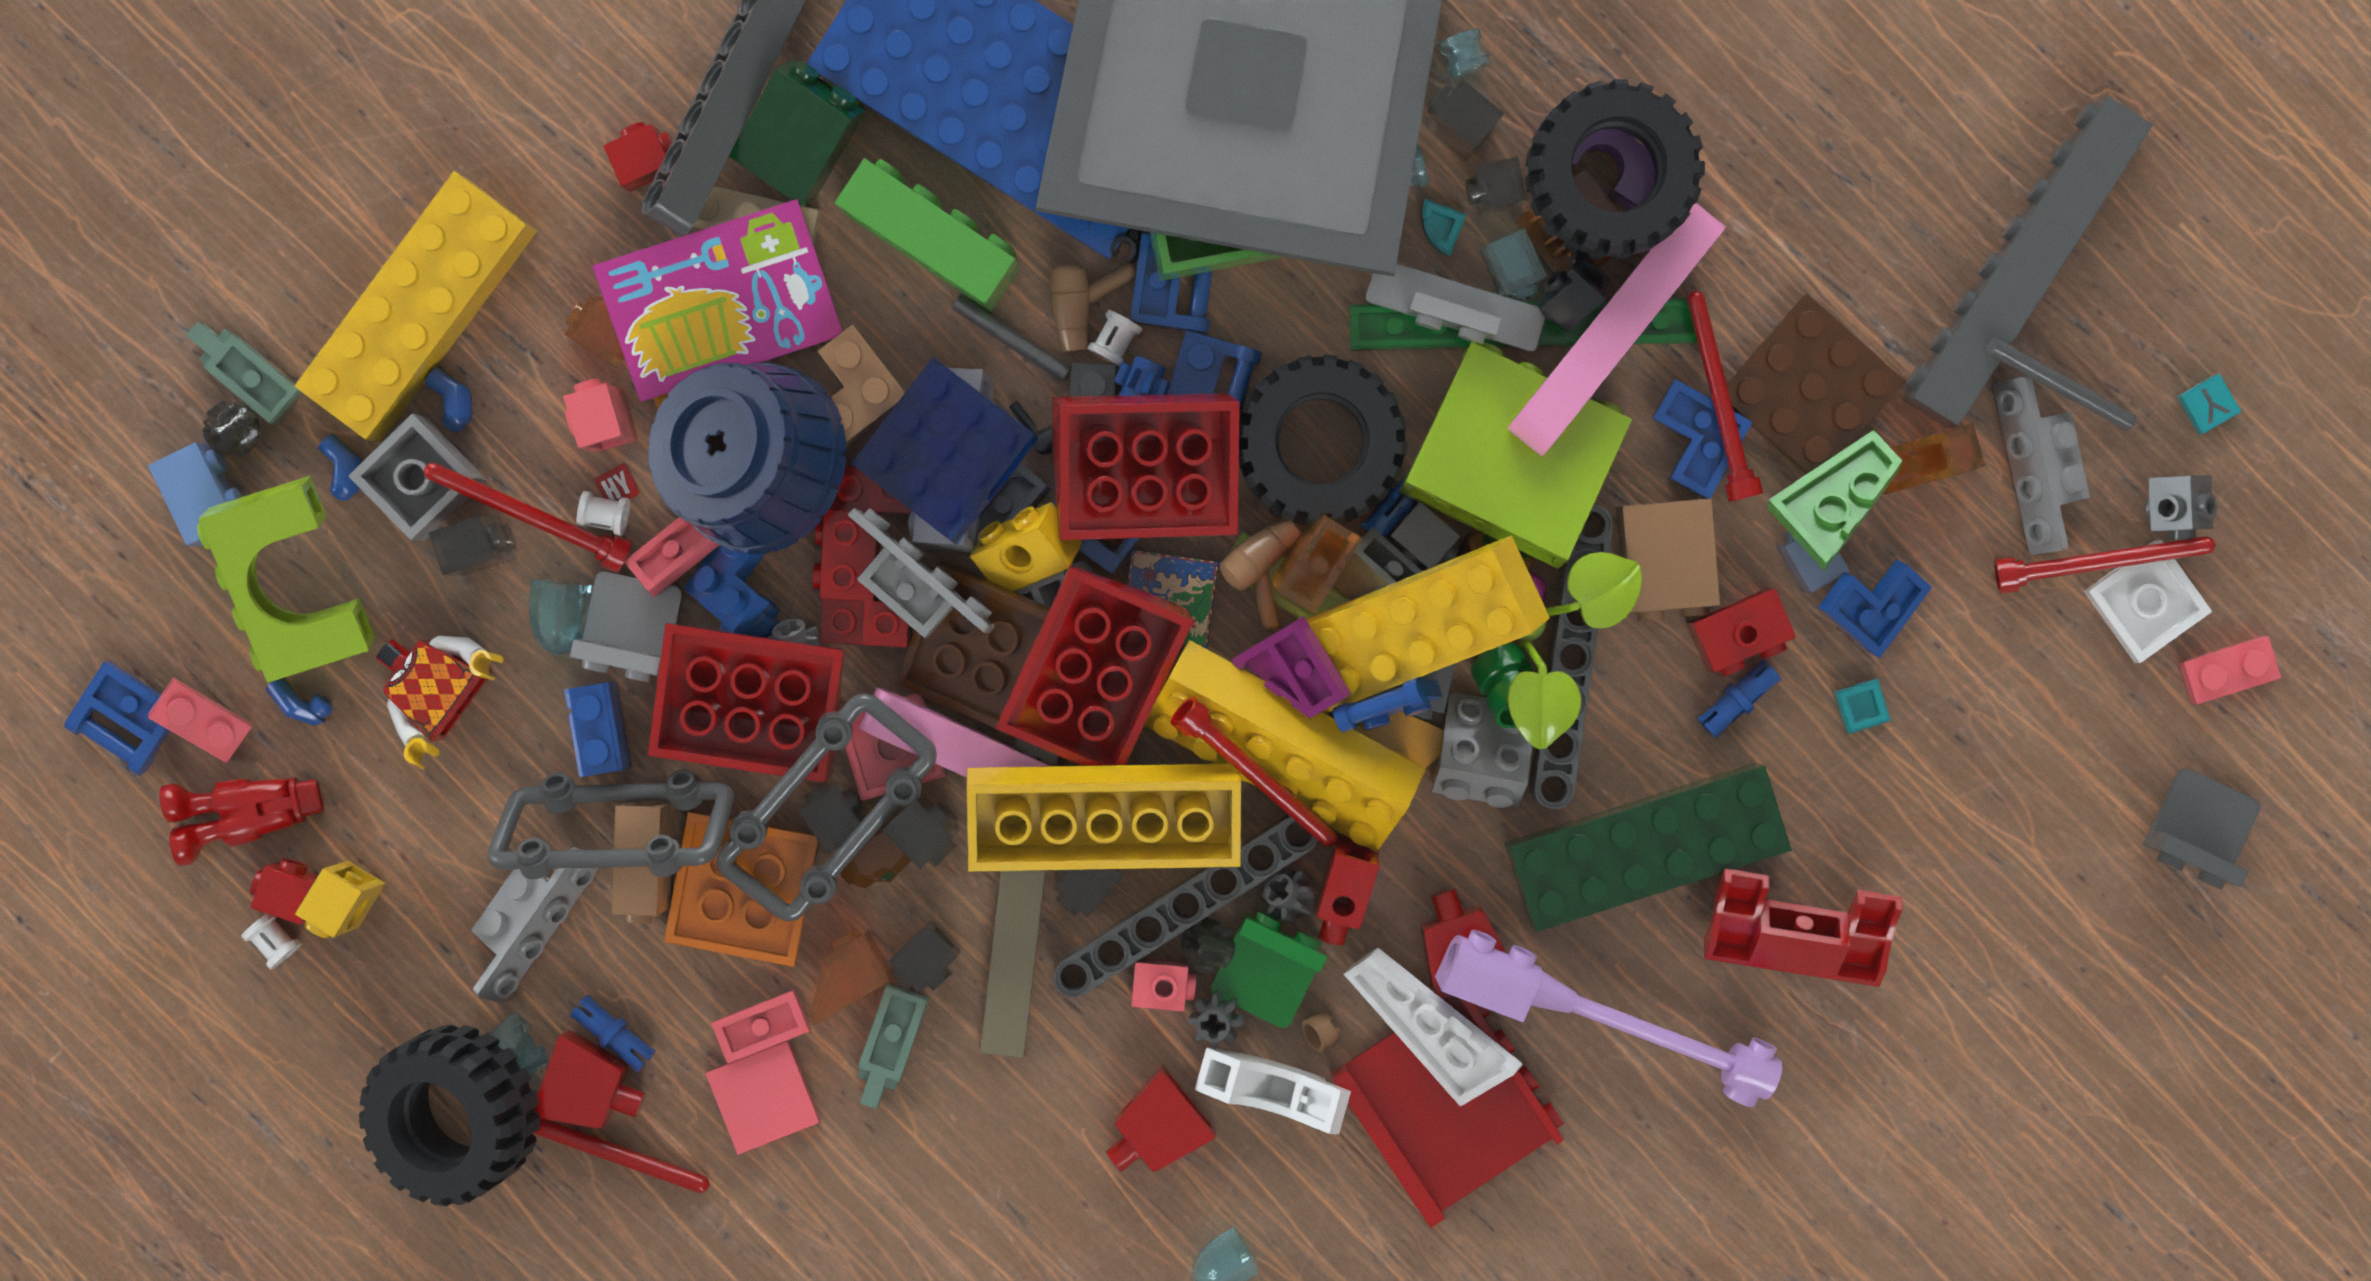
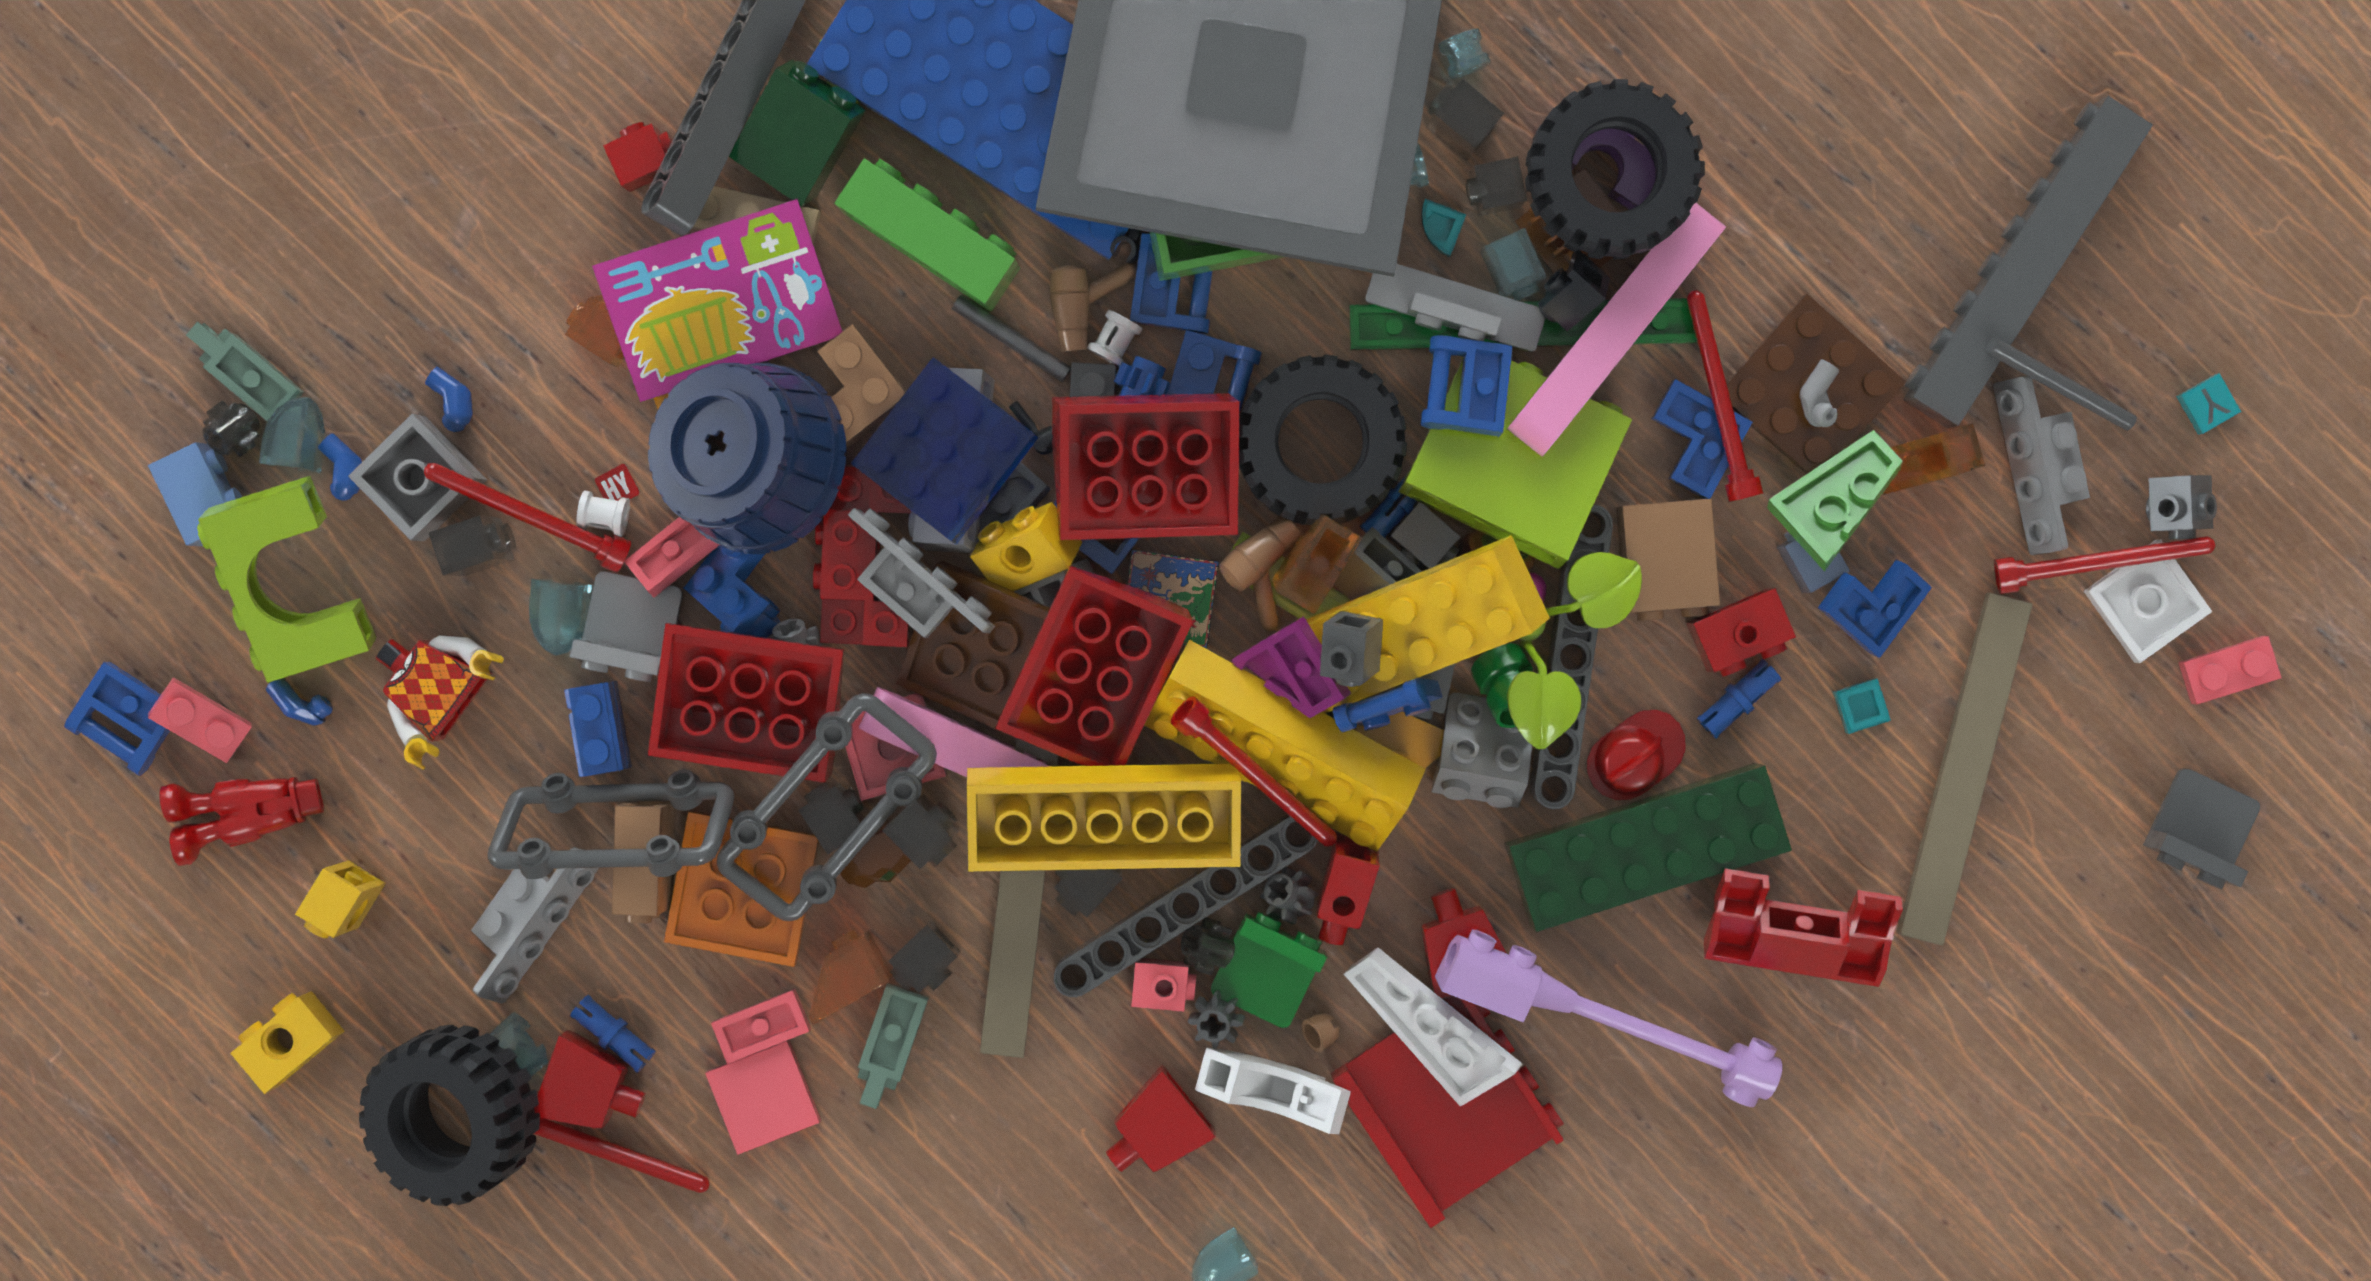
(271, 940): white bush -> none
(281, 889): red brick -> none
(294, 436): none -> clear light blue brick
(311, 1031): none -> yellow brick
(415, 308): yellow brick -> none
(599, 416): coral brick -> none
(1351, 648): none -> dark grey brick
(1481, 387): none -> blue plate
(1636, 755): none -> red piece
(1815, 398): none -> light grey arm
(1964, 768): none -> dark tan tile

